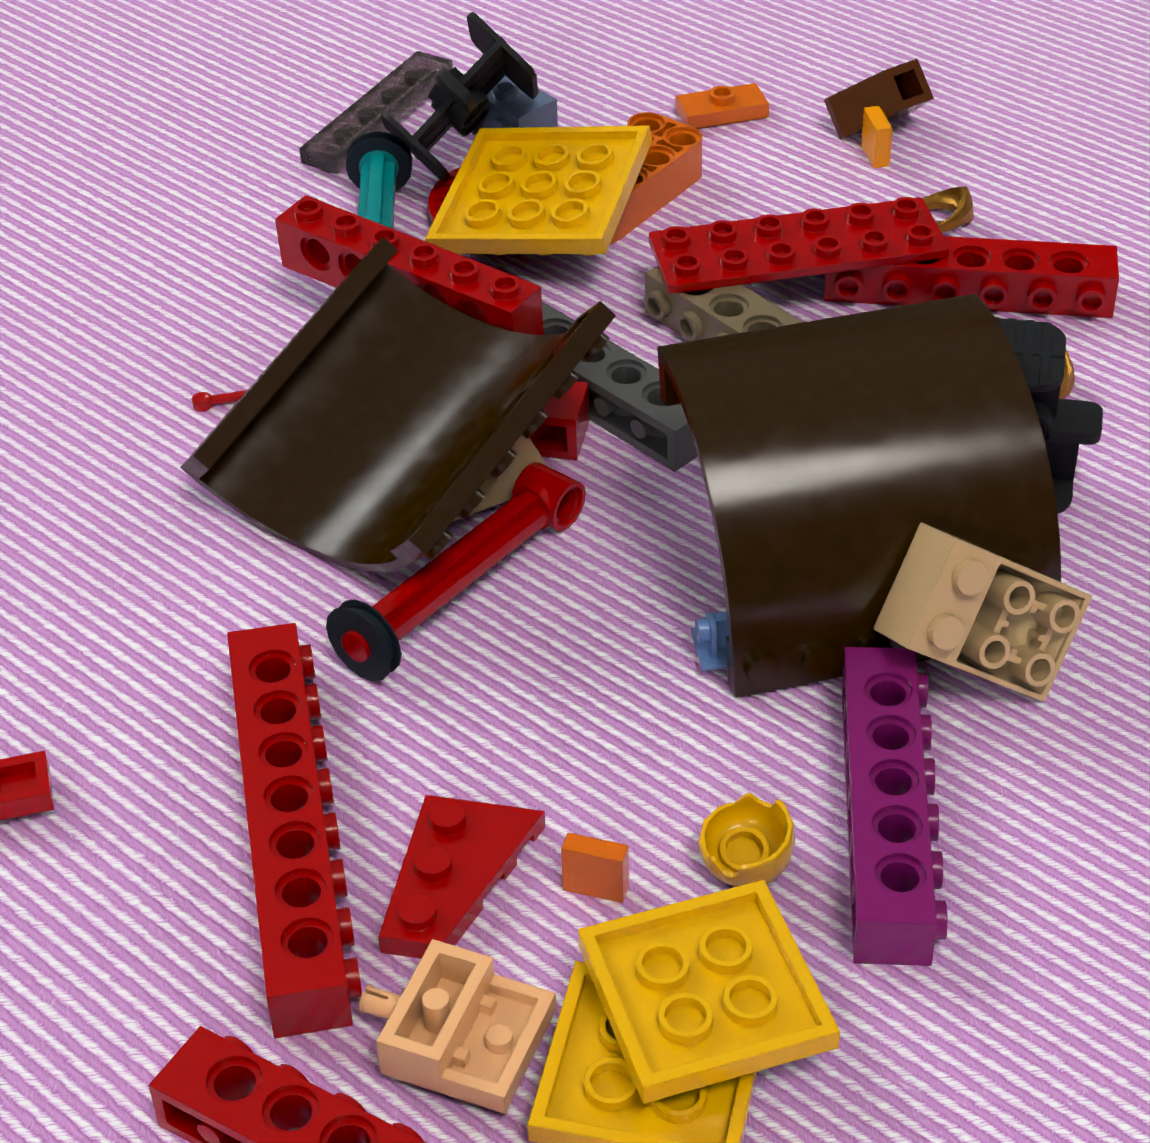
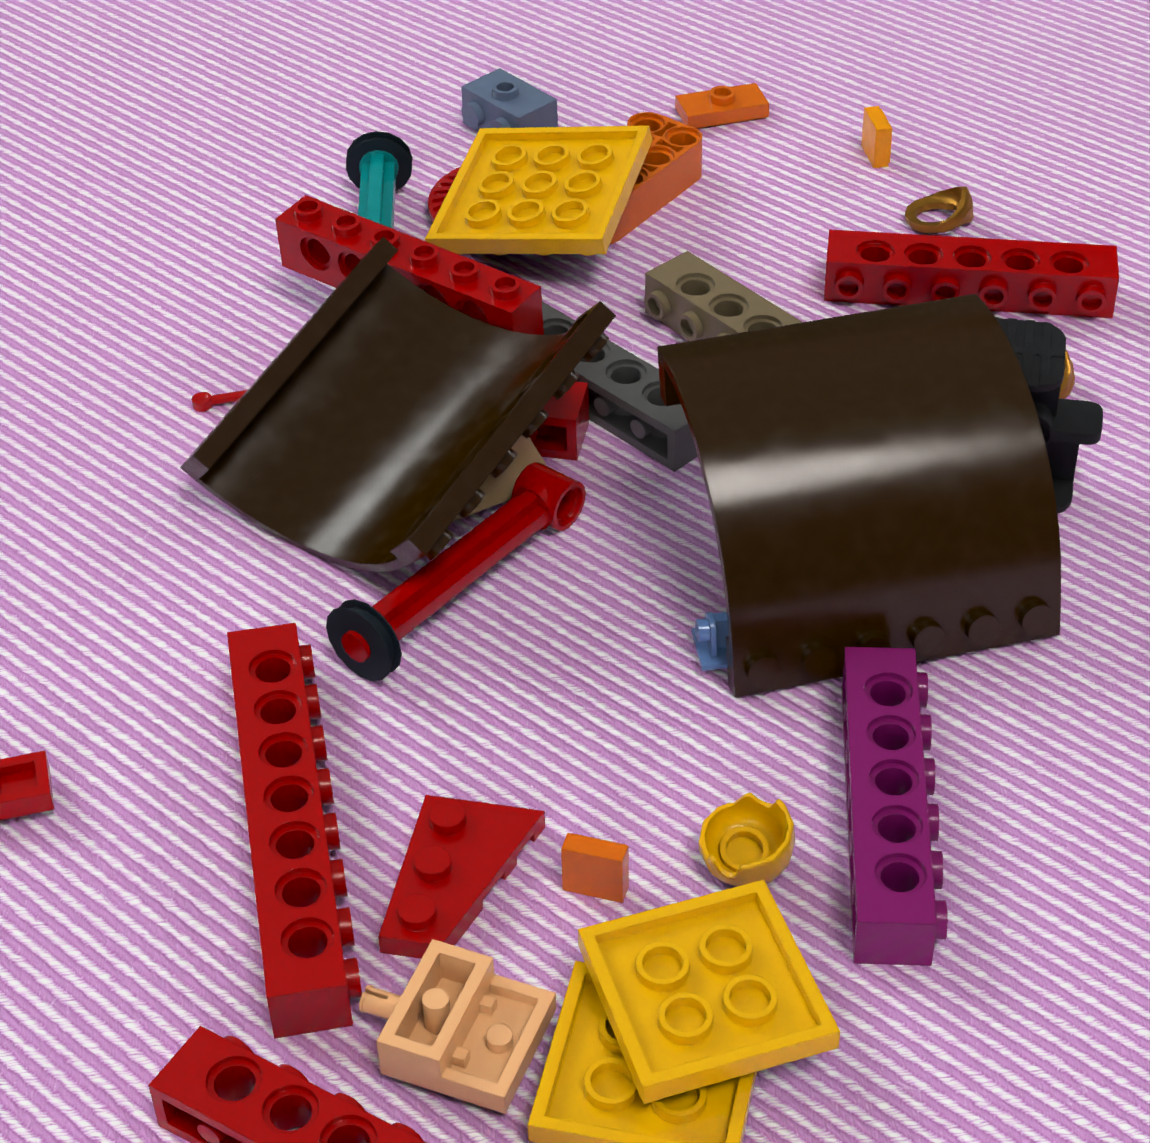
(395, 94): clear smoke plate -> none
(461, 98): black piece -> none
(796, 244): red bracket -> none
(894, 90): reddish brown slope -> none
(981, 612): tan slope -> none

